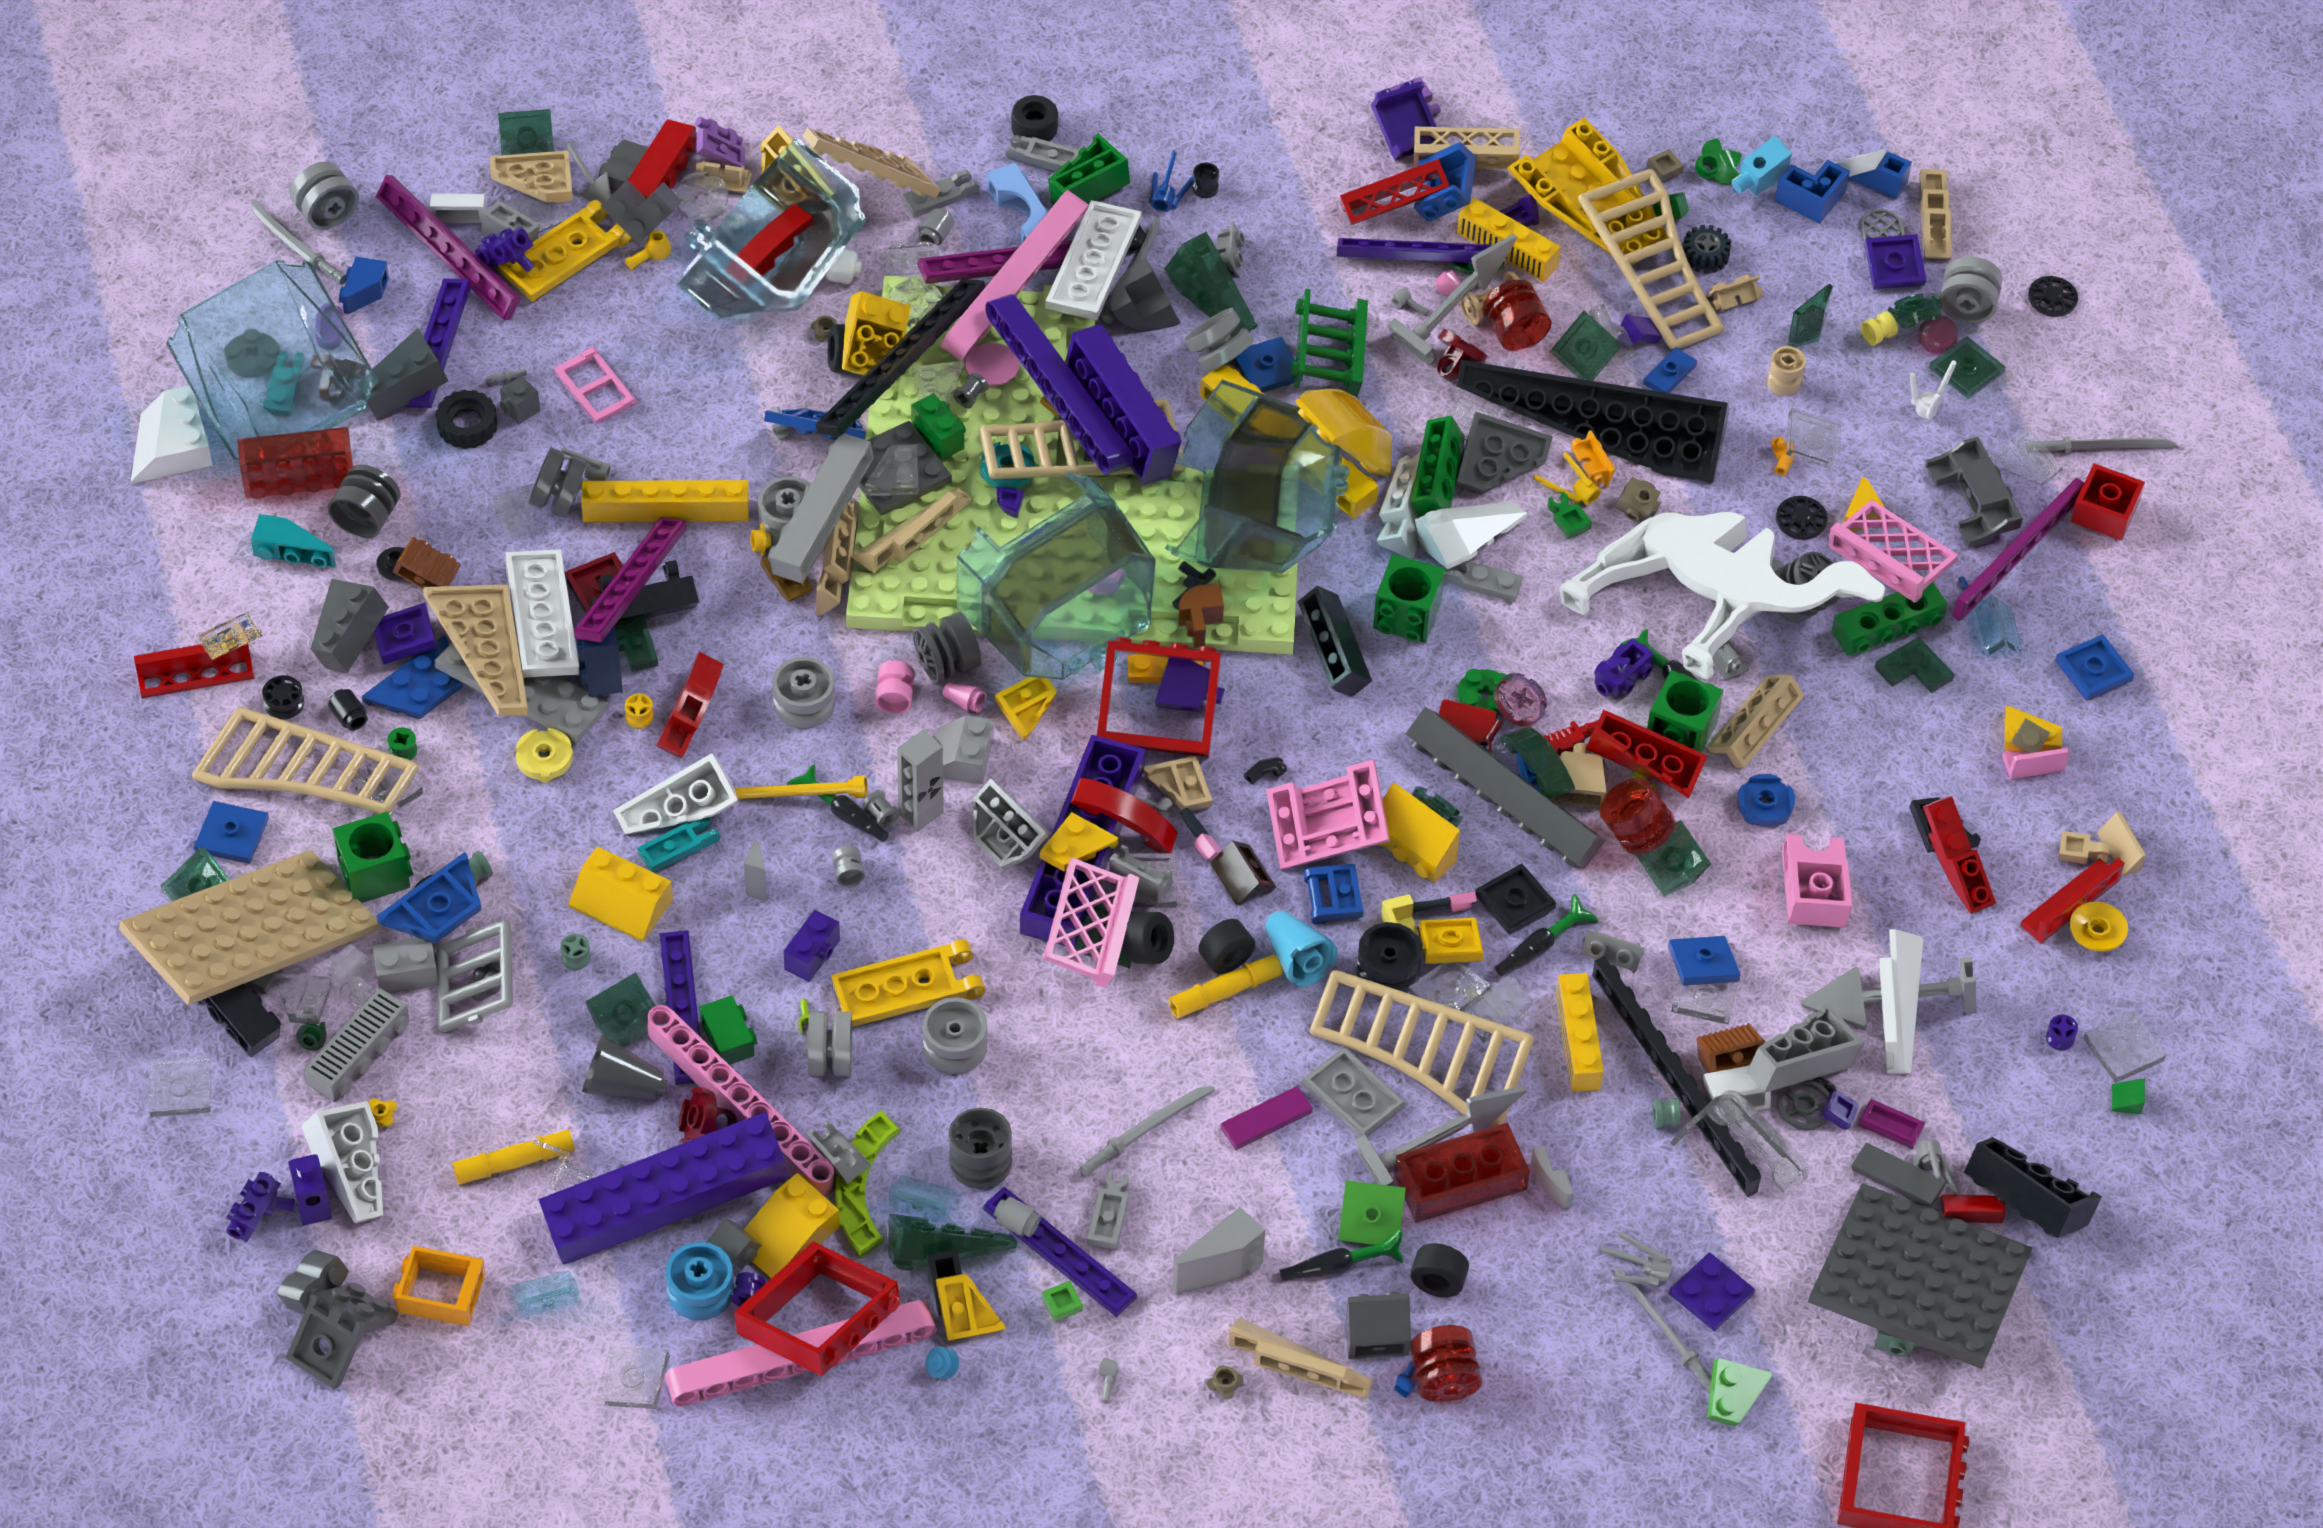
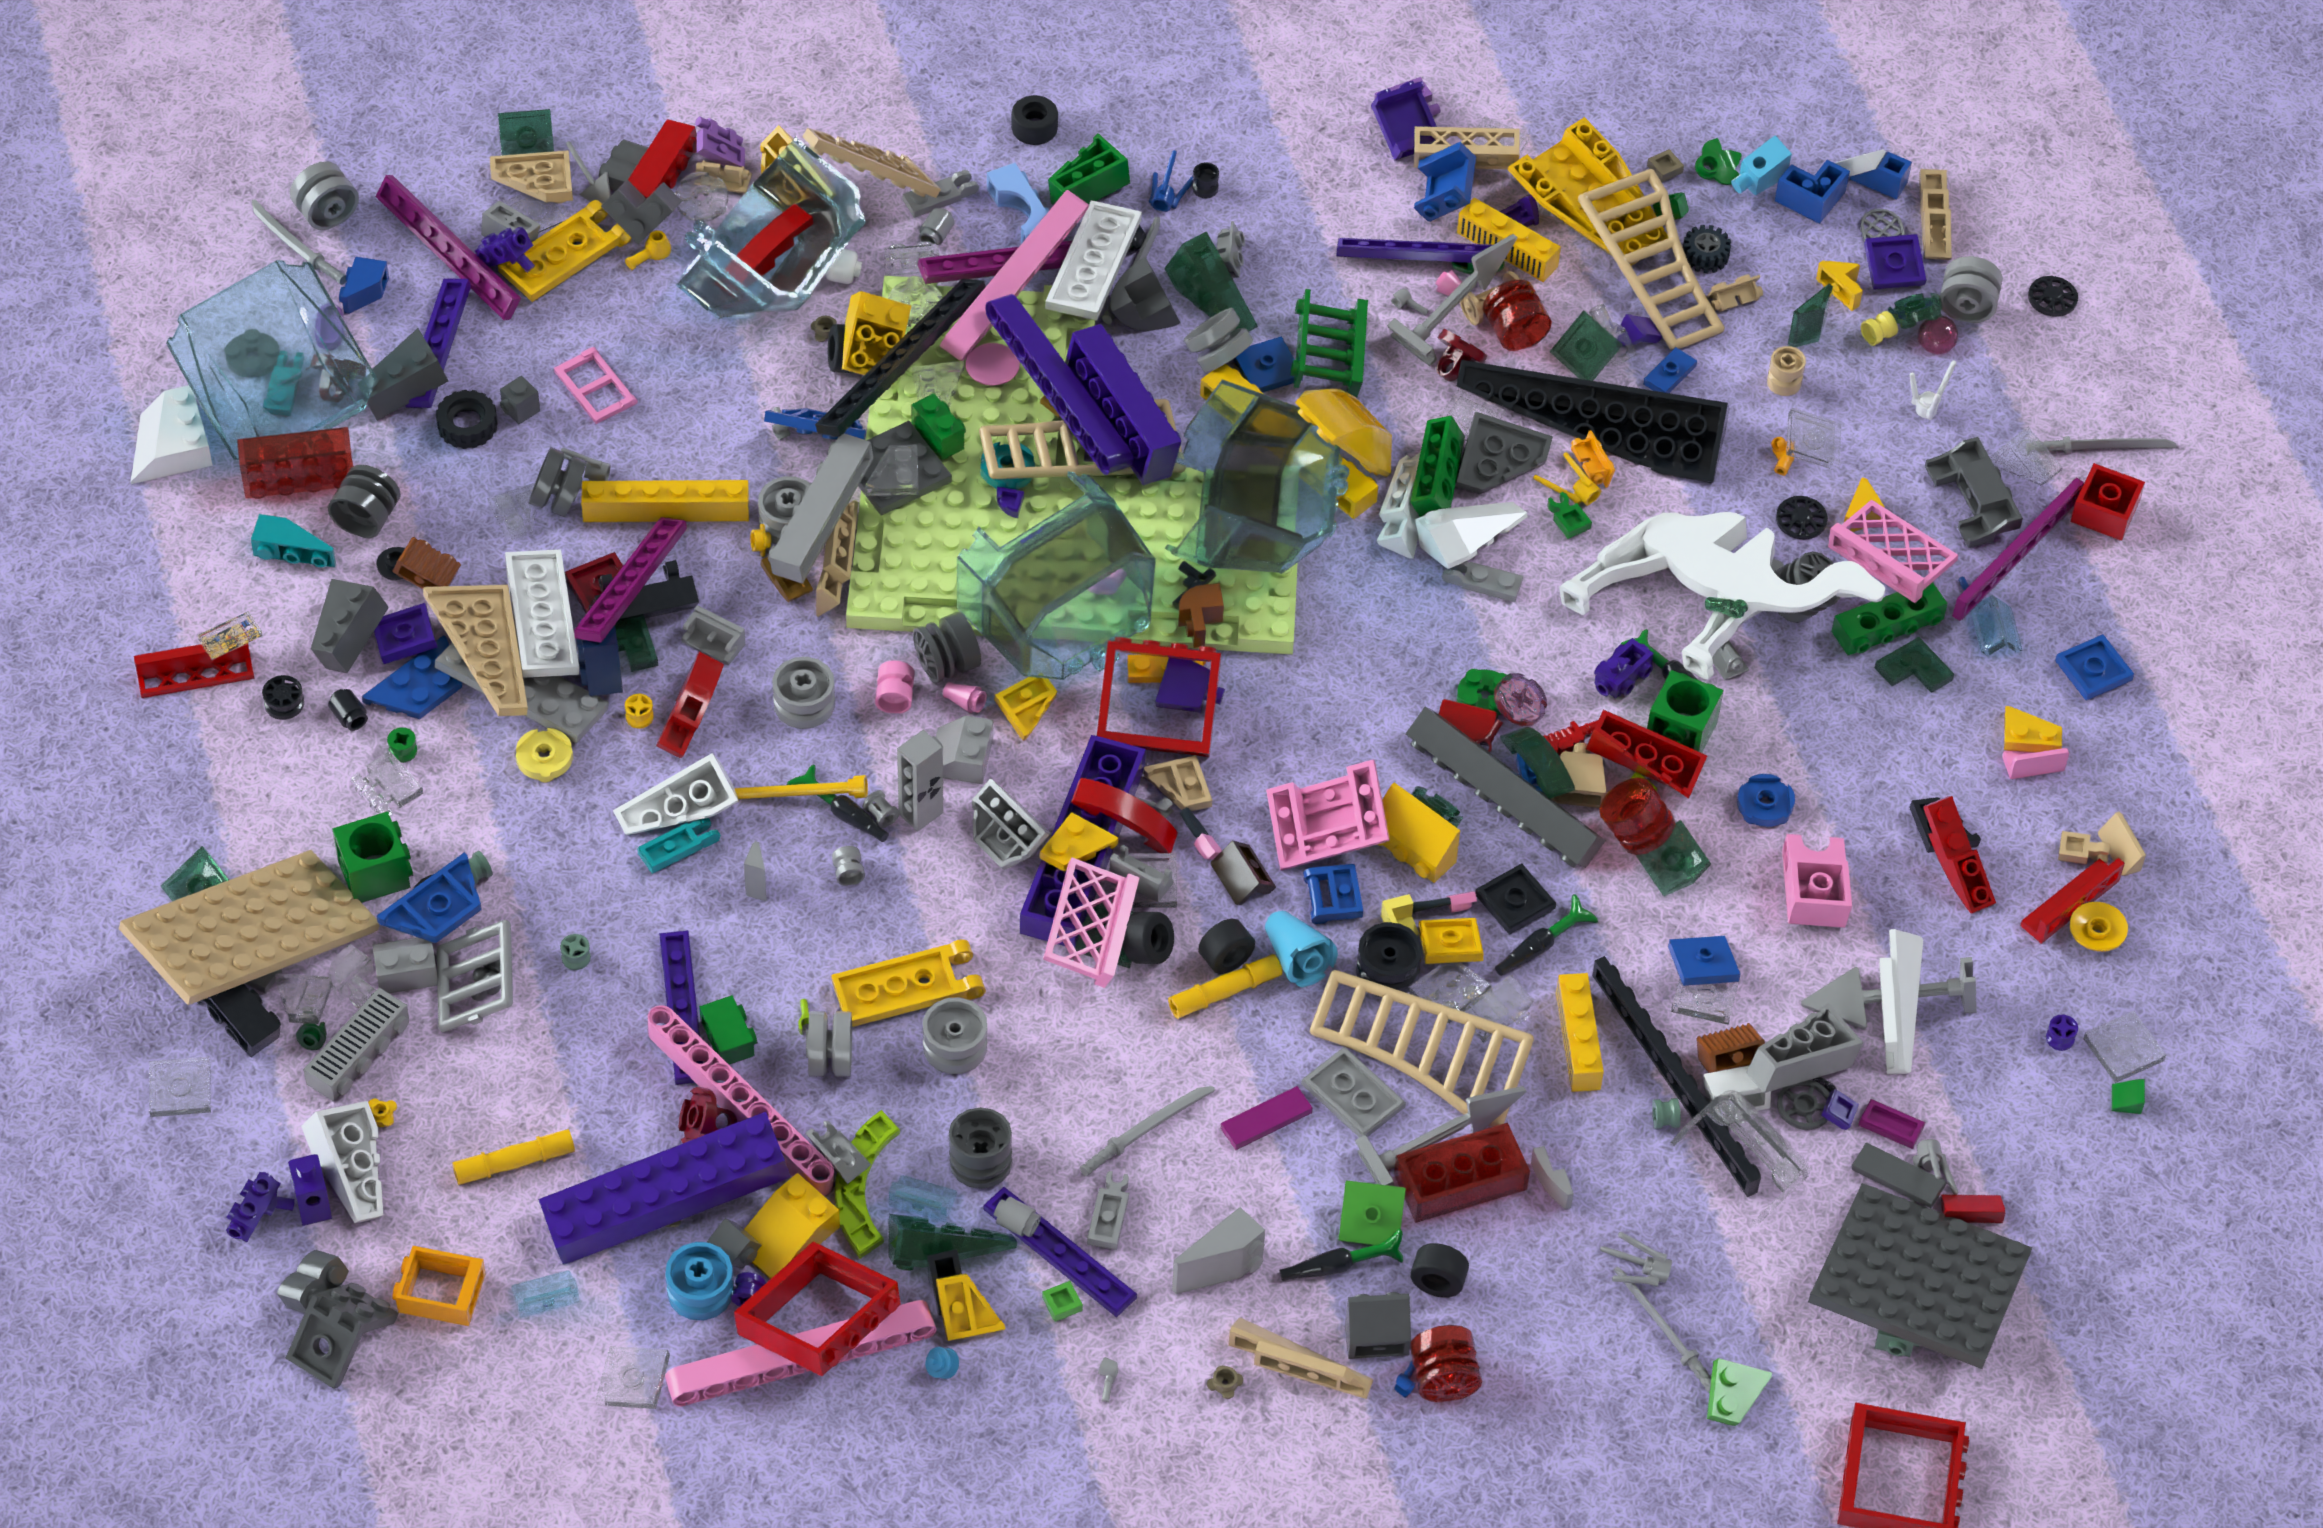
(232, 832): blue plate -> none
(312, 786): tan bar -> none
(458, 207): white brick -> none
(506, 376): light grey hand -> none
(563, 1170): clear bracket -> none
(621, 894): yellow slope -> none
(622, 1011): slope -> none
(622, 1074): dark grey cone -> none
(713, 635): none -> light grey hinge
(812, 945): dark purple brick -> none
(913, 532): tan wedge -> none
(970, 390): dark grey bush -> none
(1040, 152): light grey hinge -> none
(1263, 766): black arm -> none
(1334, 641): black brick -> none
(1392, 186): red fence -> none
(1410, 581): green brick -> none
(1616, 951): light grey hinge -> none
(1638, 500): dark tan brick -> none
(1712, 1291): dark purple plate -> none
(1727, 606): none -> clear green arm
(1757, 719): tan fence -> none
(1843, 279): none -> yellow slope
(1973, 367): clear green plate -> none
(2030, 737): dark tan plate -> none
(2031, 1188): black wedge -> none

